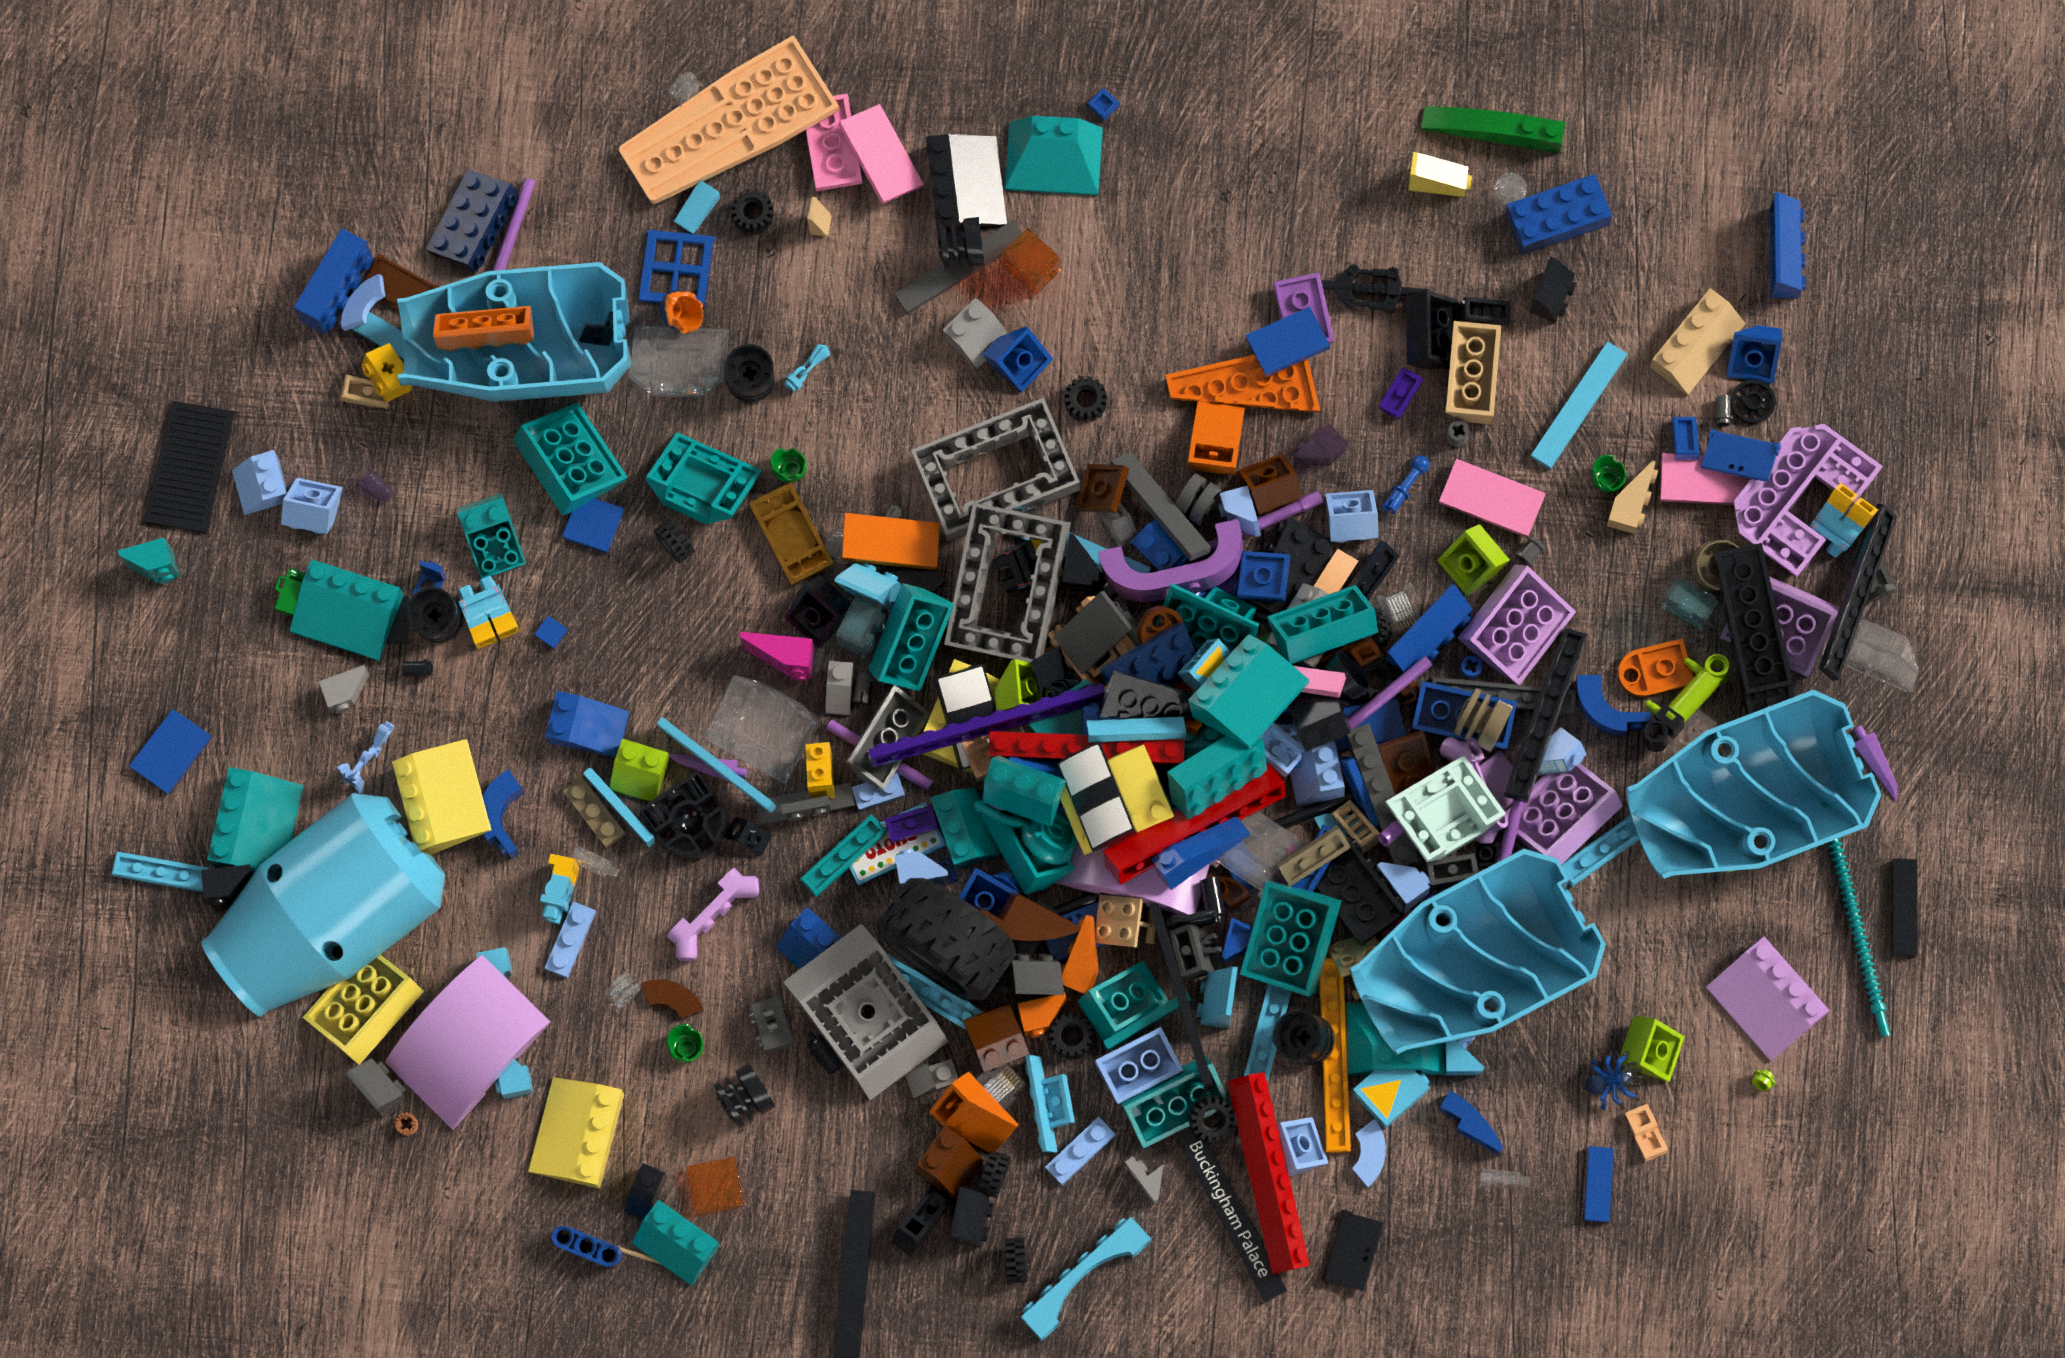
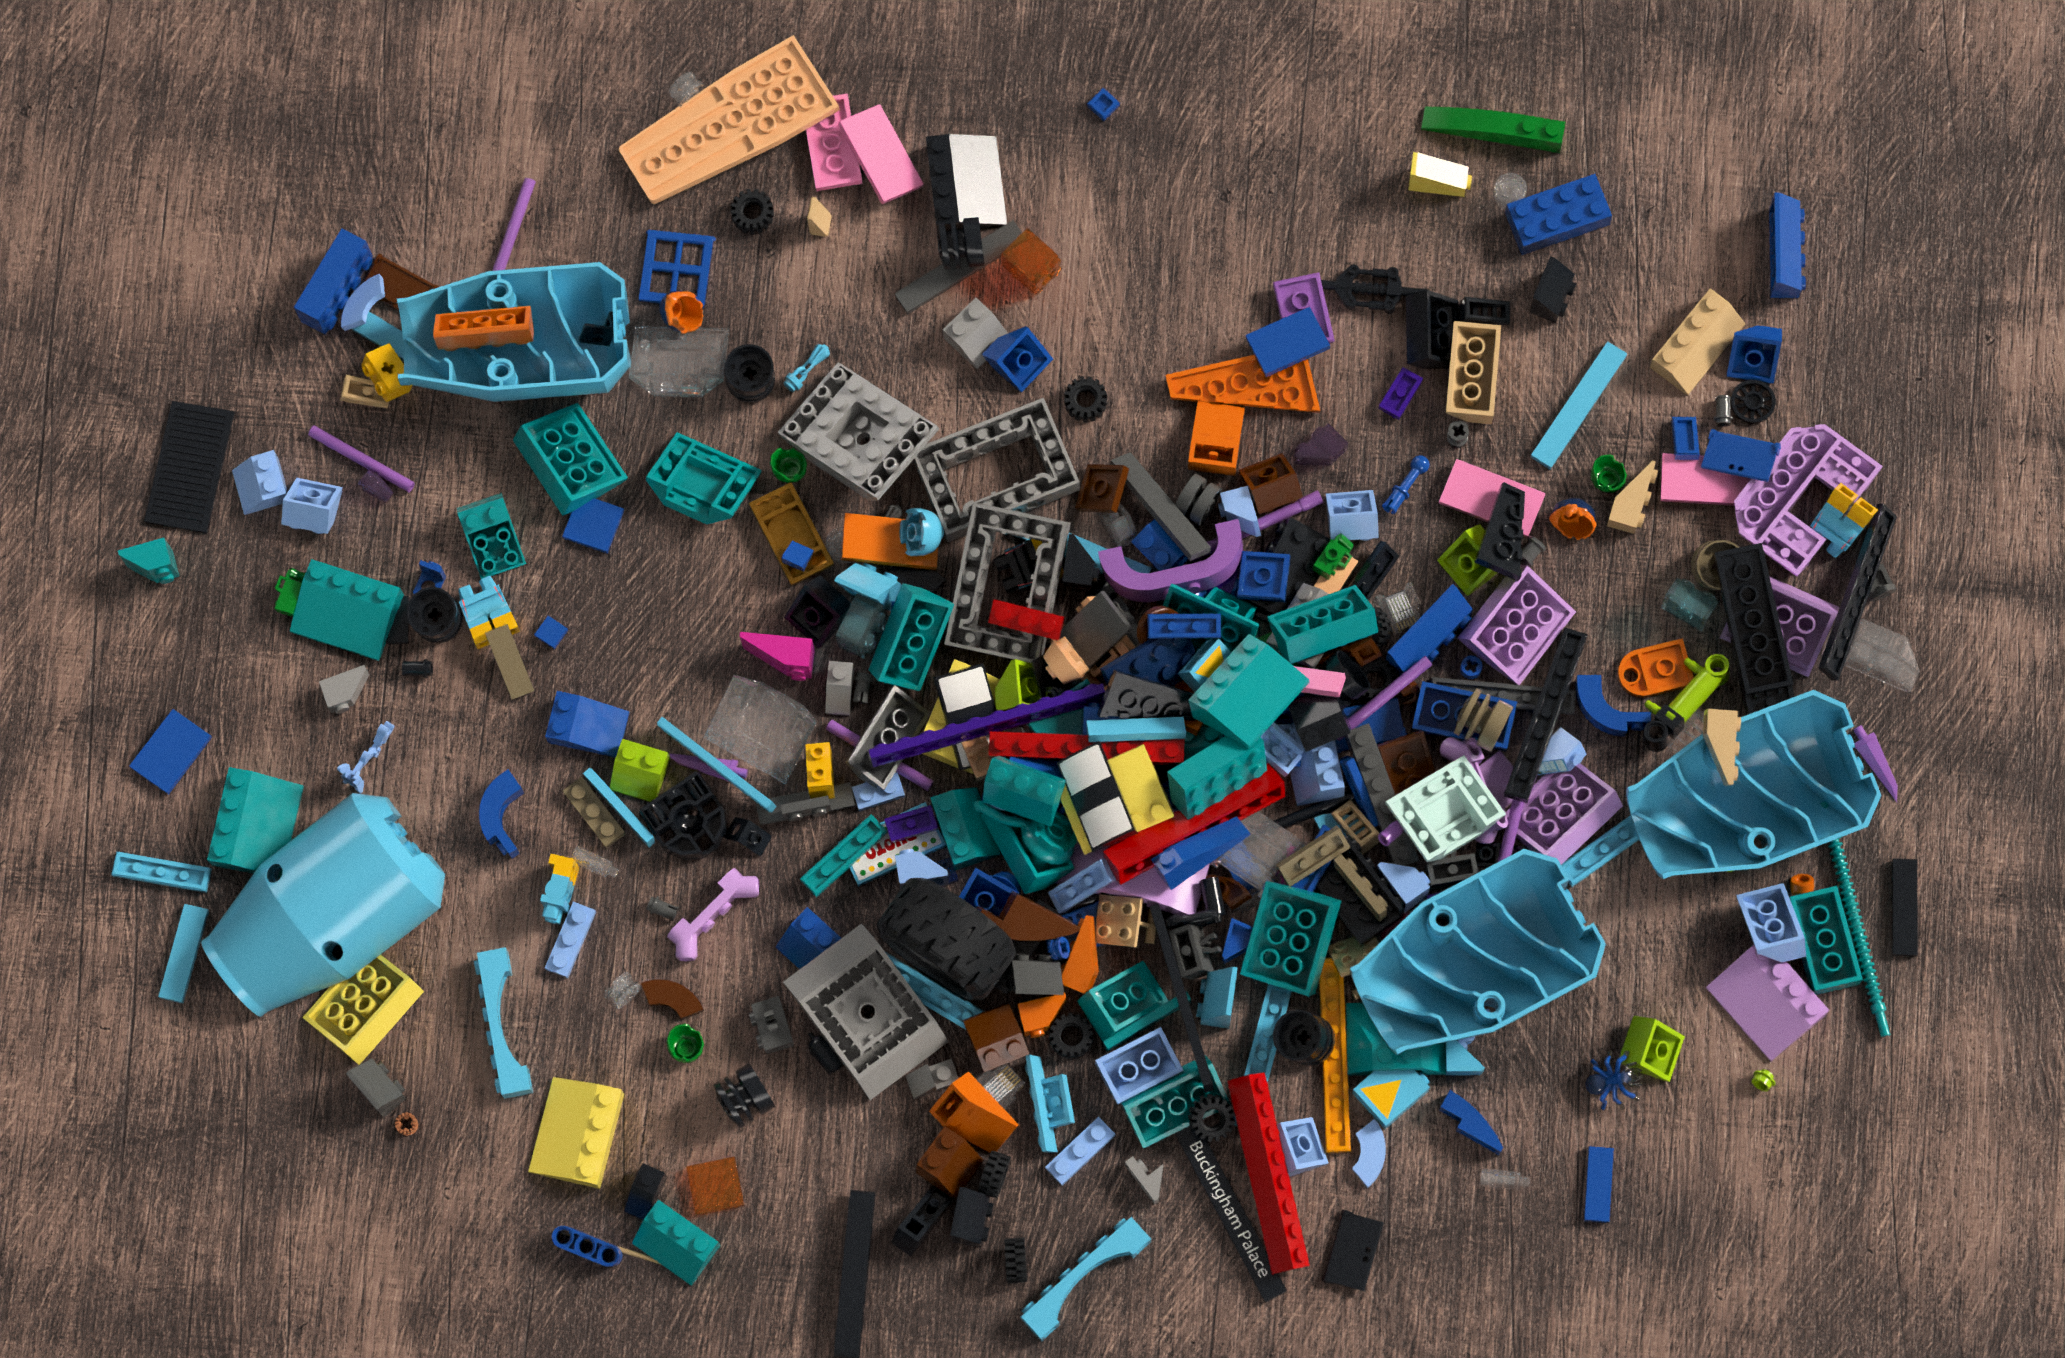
(183, 953): none -> medium azure tile
(224, 885): black slope -> none
(361, 458): none -> medium lavender piece
(441, 796): light yellow slope -> none
(466, 1040): lavender slope -> none
(473, 220): dark blue bracket -> none
(509, 661): none -> dark tan tile
(662, 908): none -> dark grey pin
(674, 541): black tyre -> none
(697, 207): medium azure slope -> none
(797, 556): none -> blue slope
(842, 414): none -> light grey slope
(921, 532): none -> medium azure cylinder
(1026, 619): none -> red plate
(1053, 155): teal slope -> none
(1059, 948): none -> blue bush
(1064, 662): none -> light nougat cone
(1082, 885): none -> light blue plate
(1183, 626): none -> blue tile
(1333, 555): none -> green piece
(1361, 887): none -> dark tan plate
(1502, 538): none -> black wing
(1574, 518): none -> orange hair
(1646, 1132): light nougat slope -> none
(1720, 737): none -> tan slope
(1773, 923): none -> light blue slope
(1801, 884): none -> orange tile
(1829, 947): none -> teal brick

